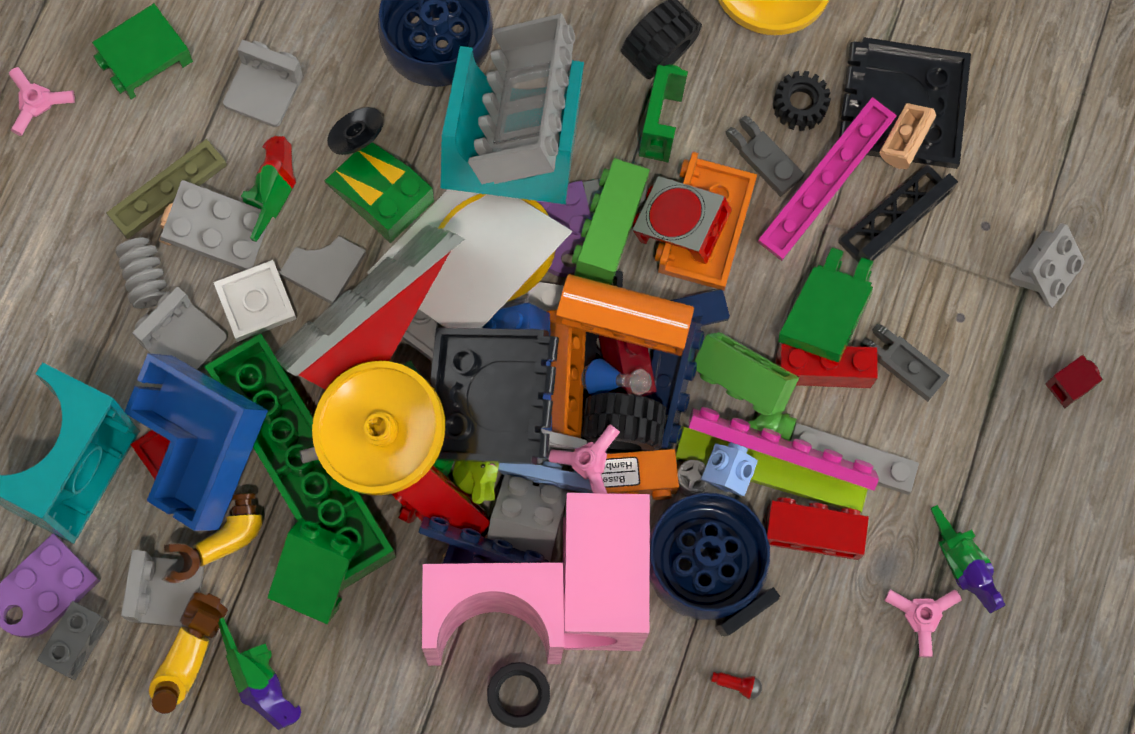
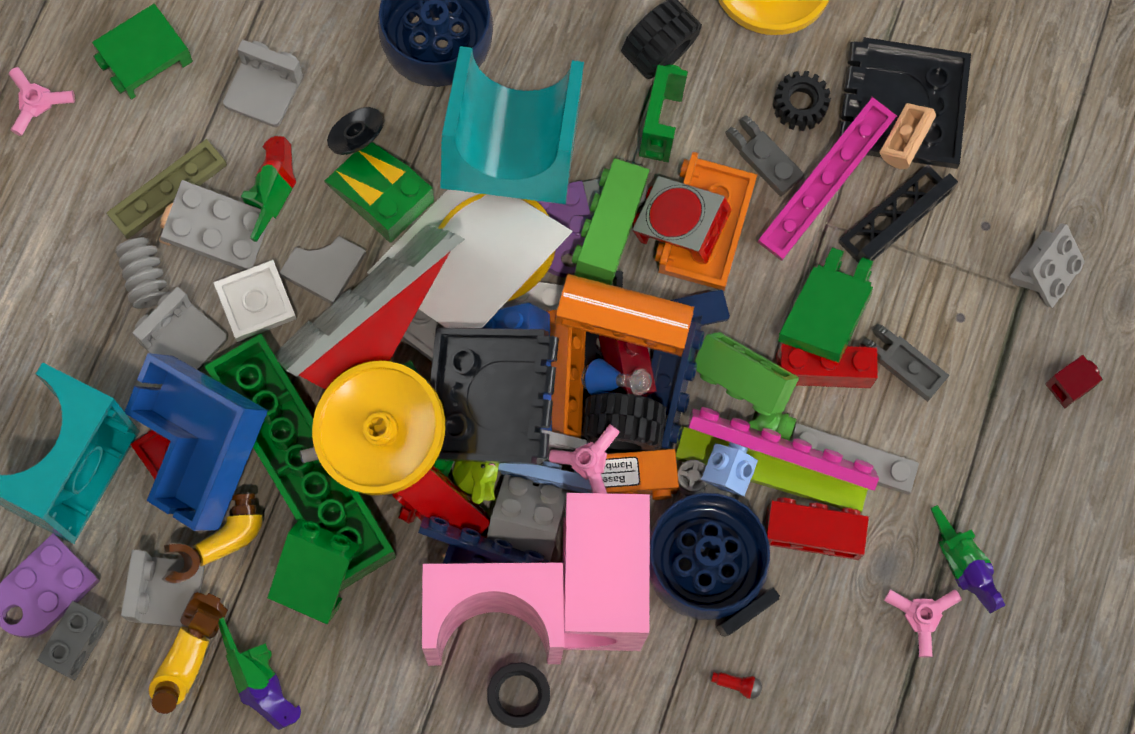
(525, 102): light grey window -> none

